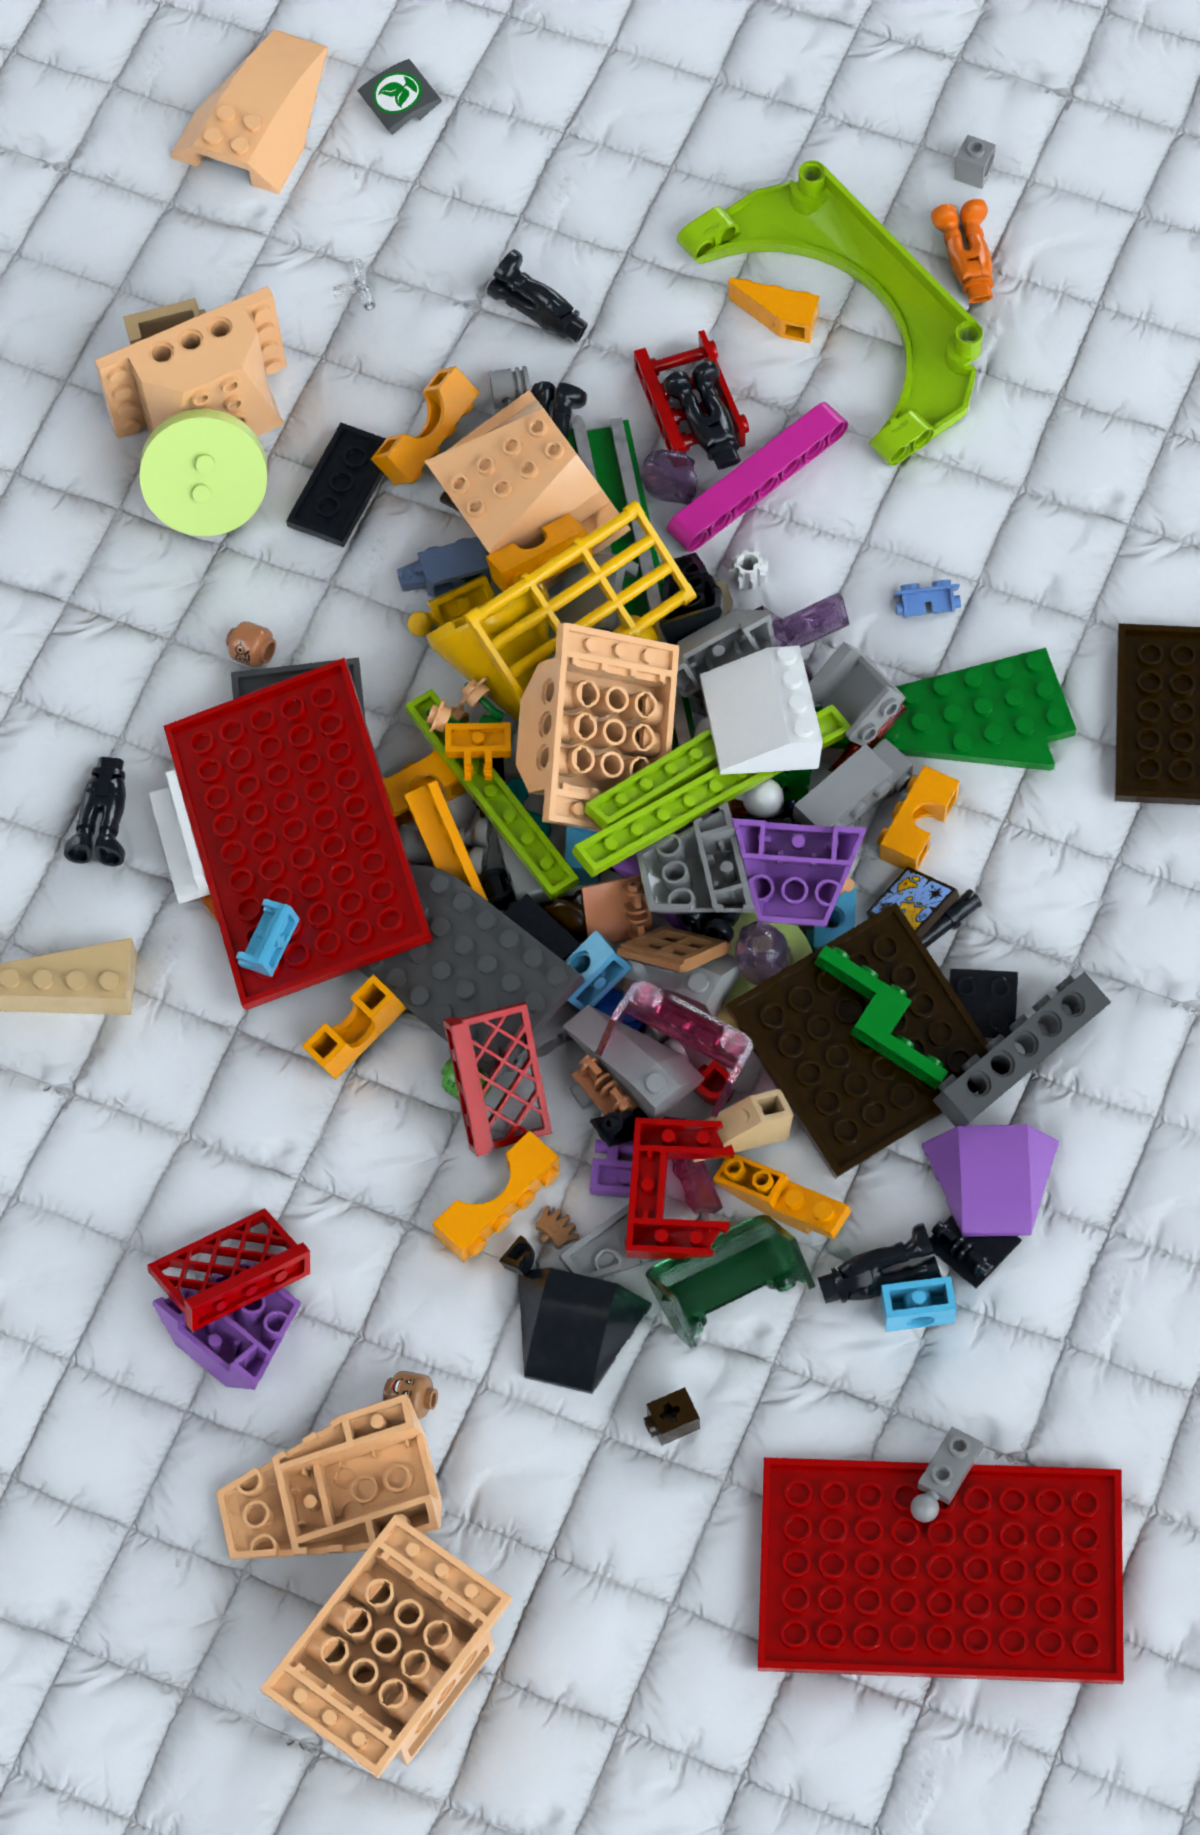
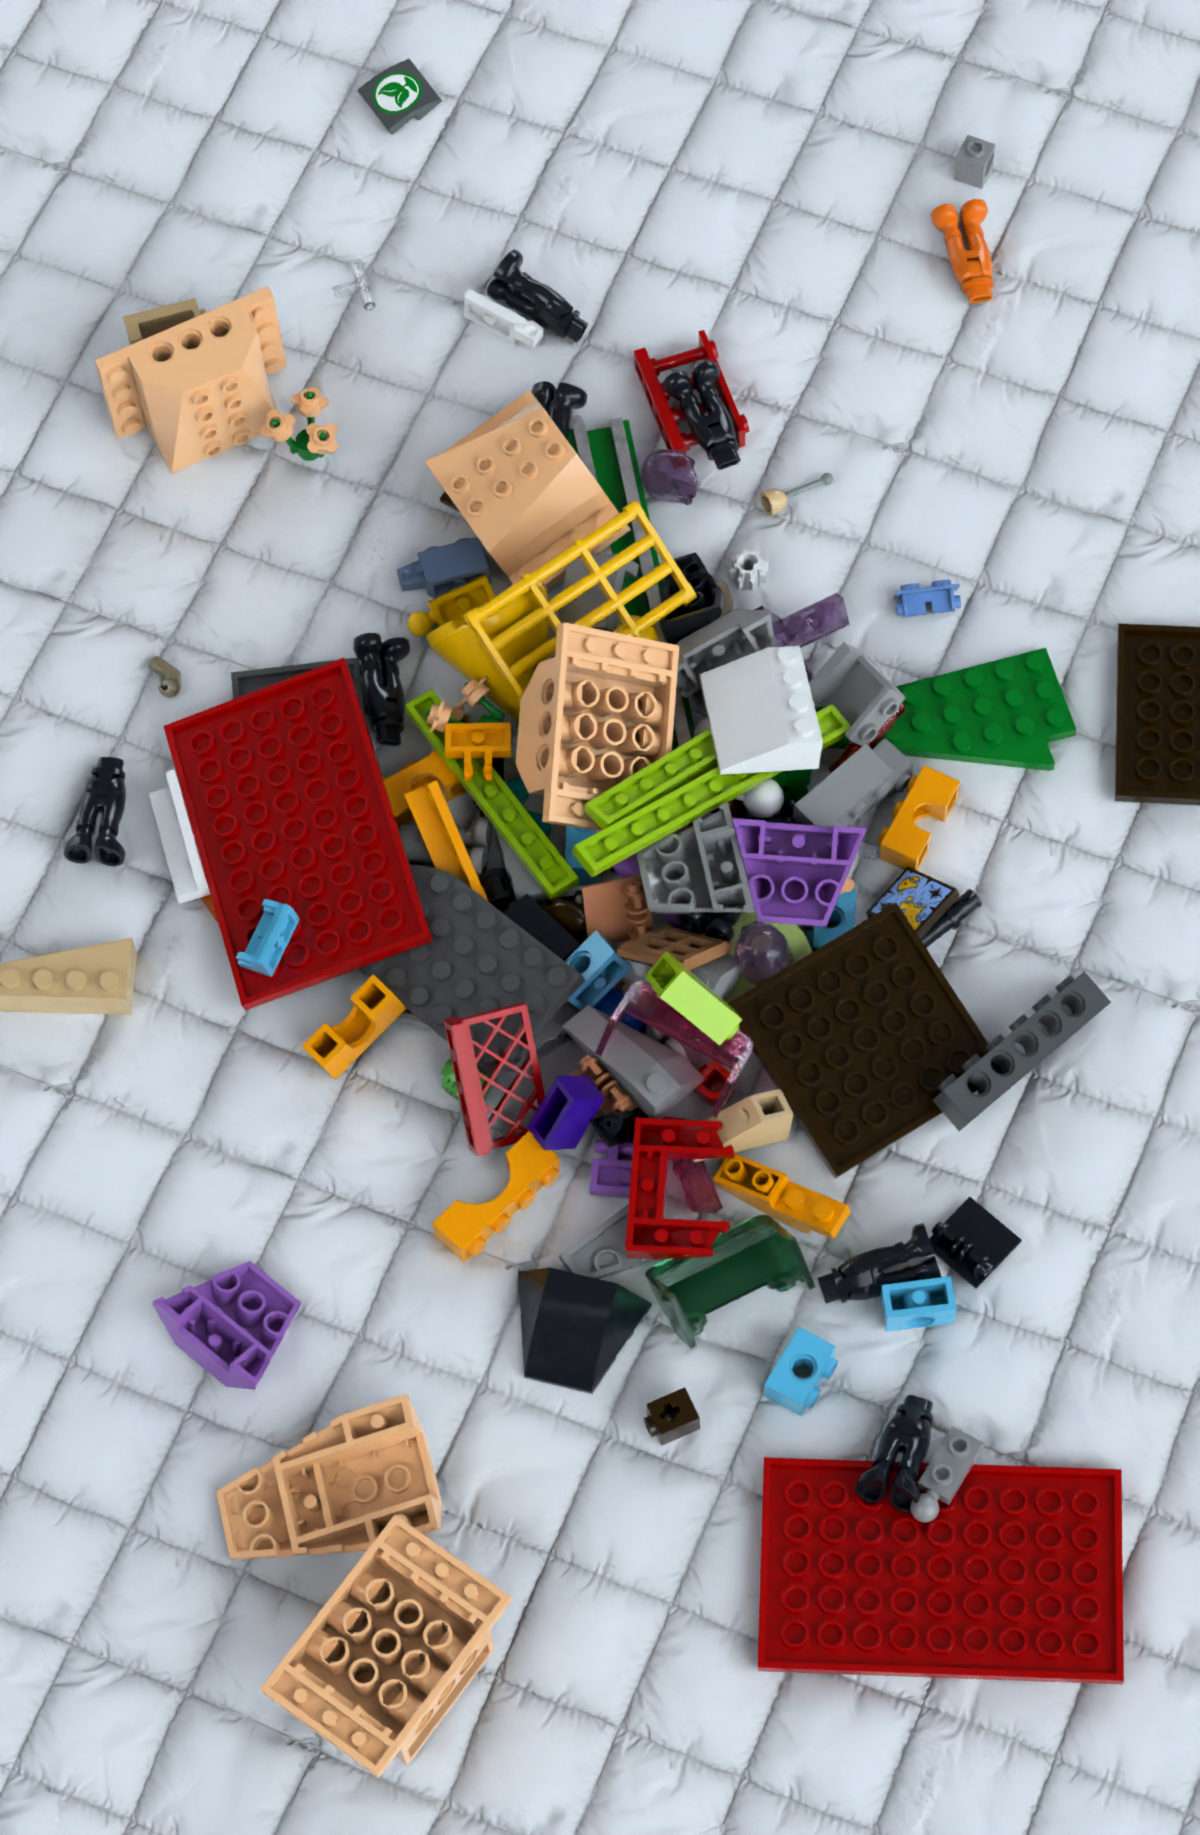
(169, 676): none -> dark tan arm
(203, 472): yellowish green brick -> none
(244, 1284): red fence -> none
(251, 644): nougat head -> none
(259, 112): light nougat wedge -> none
(310, 442): none -> light nougat plant
(338, 486): black plate -> none
(382, 684): none -> black piece
(417, 1387): medium nougat head -> none
(447, 400): light orange arch -> none
(500, 320): none -> white hinge
(508, 385): light grey piece -> none
(512, 562): light orange arch -> none
(519, 1257): black tile -> none
(556, 1229): medium nougat piece -> none
(565, 1112): none -> dark purple brick
(693, 999): none -> lime slope
(757, 477): dark pink beam -> none
(776, 500): none -> tan hinge
(781, 310): light orange slope -> none
(803, 1351): none -> medium azure brick
(830, 225): lime panel -> none
(881, 1016): green bracket -> none
(906, 1434): none -> black piece
(988, 998): black hinge -> none
(992, 1176): medium lavender wedge -> none

